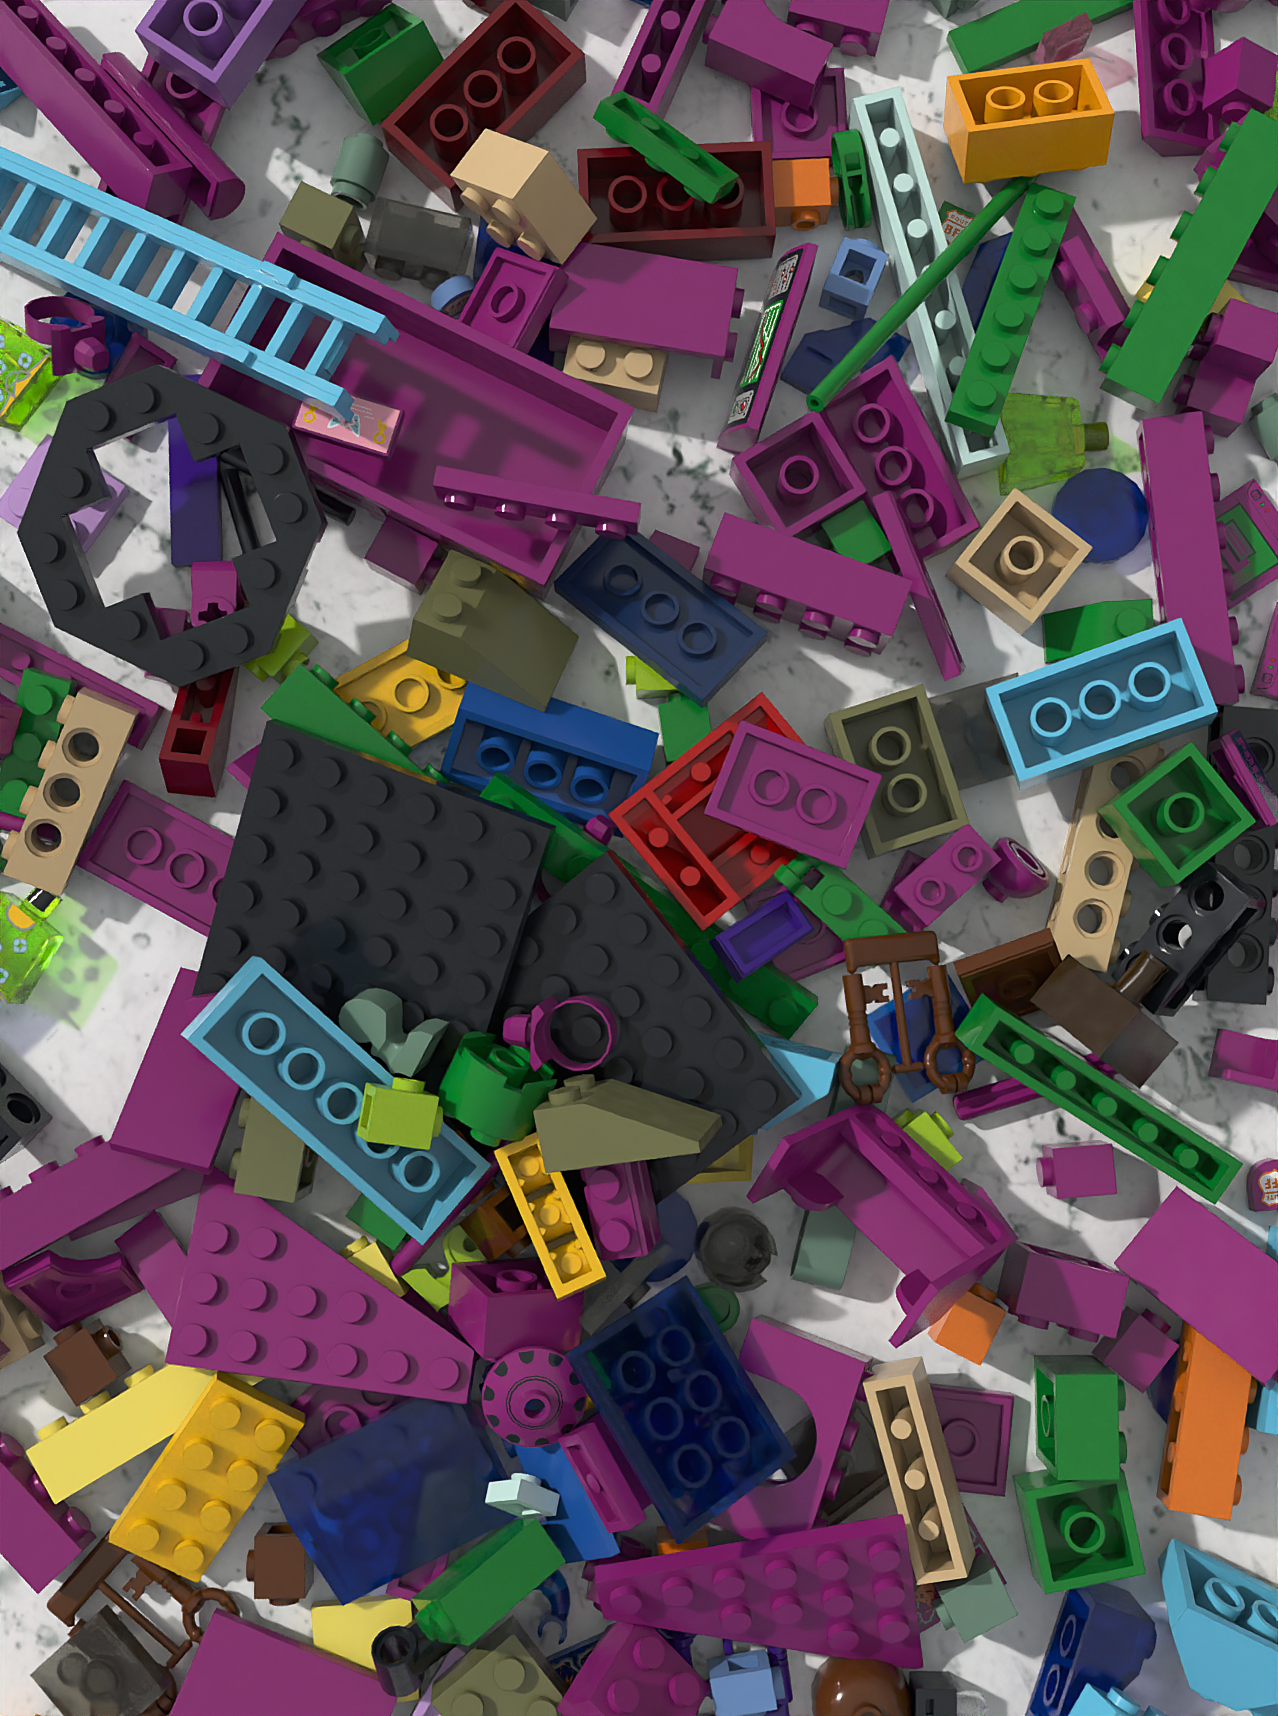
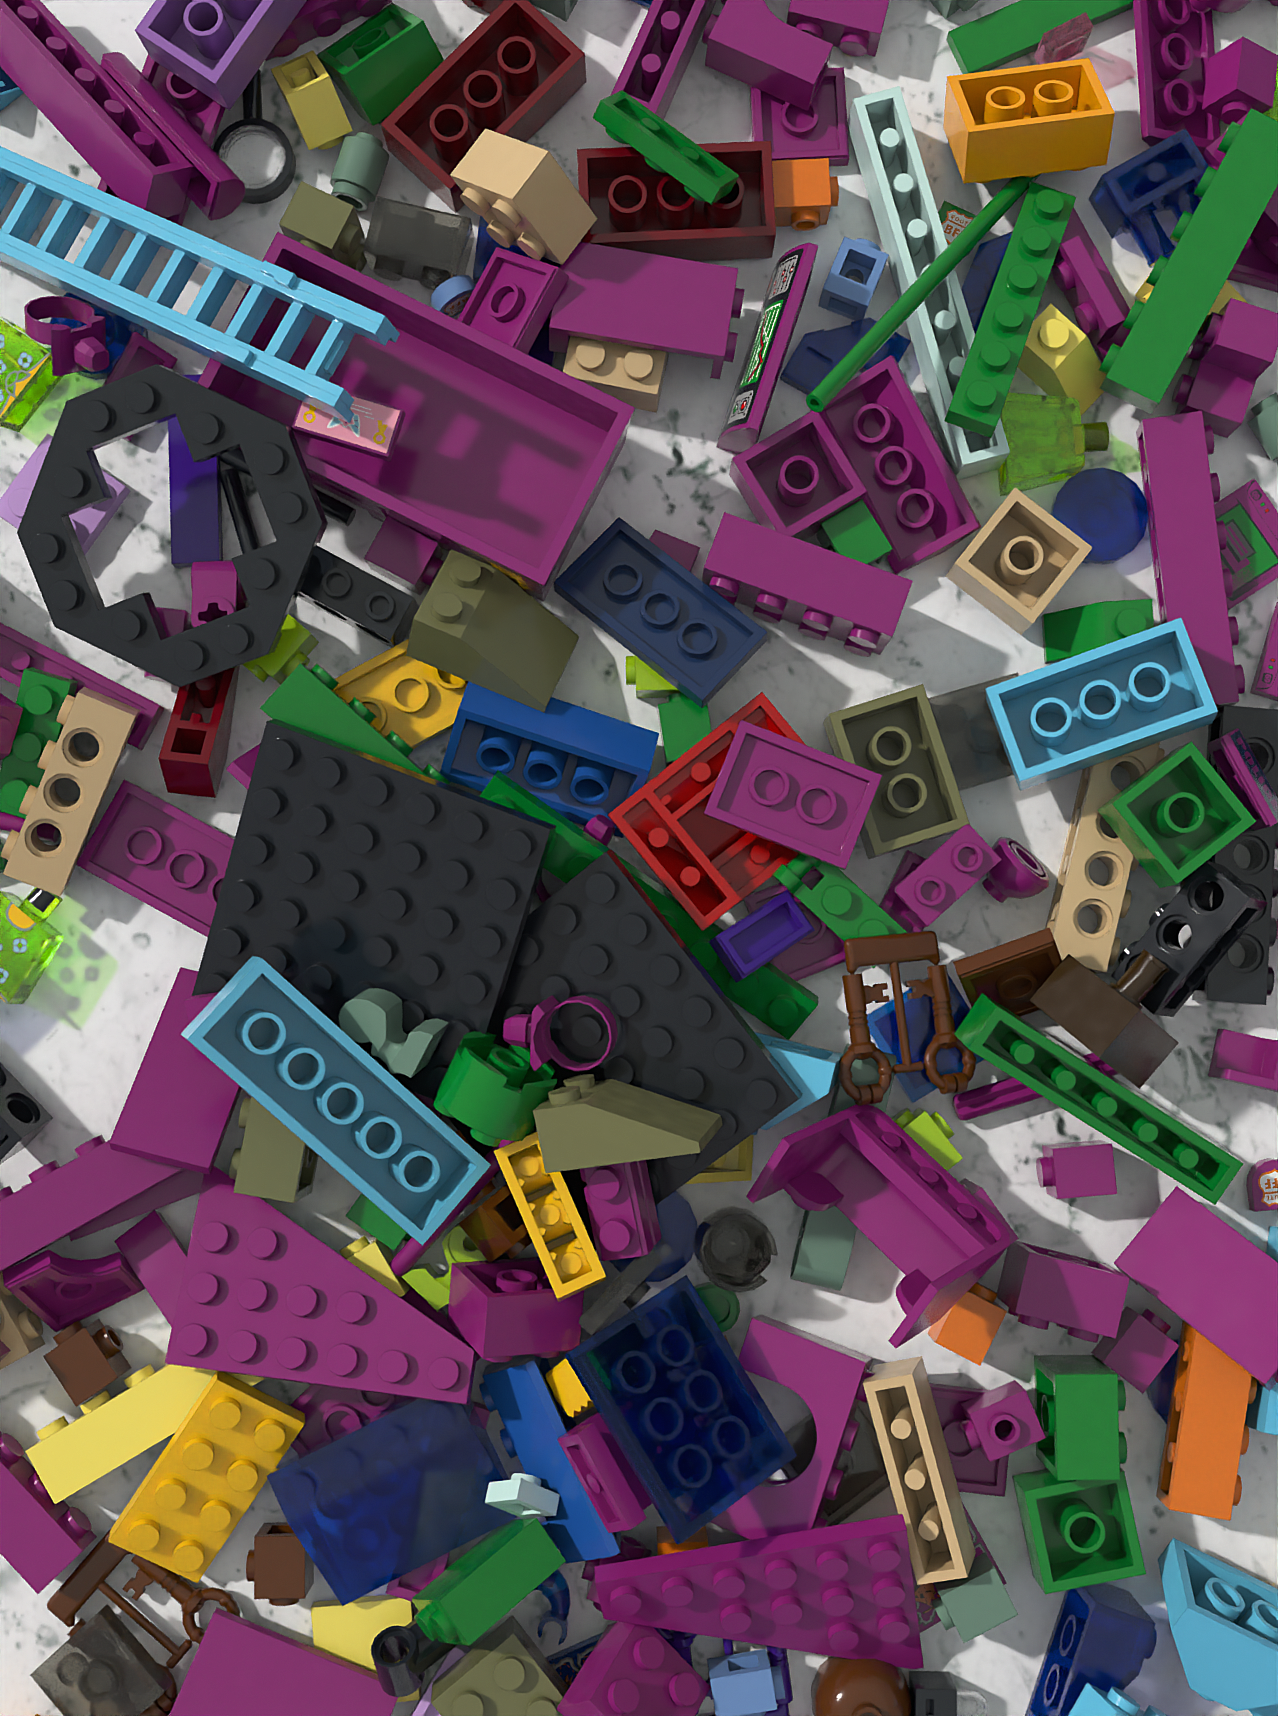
(257, 150): none -> piece
(312, 101): none -> light yellow slope
(358, 598): none -> black brick
(400, 1114): lime brick -> none
(516, 498): magenta plate -> none
(530, 1375): magenta dish -> none
(852, 179): green piece -> none
(922, 588): magenta tile -> none
(1000, 1421): none -> magenta brick
(1062, 359): none -> light yellow slope
(1146, 185): none -> clear blue brick

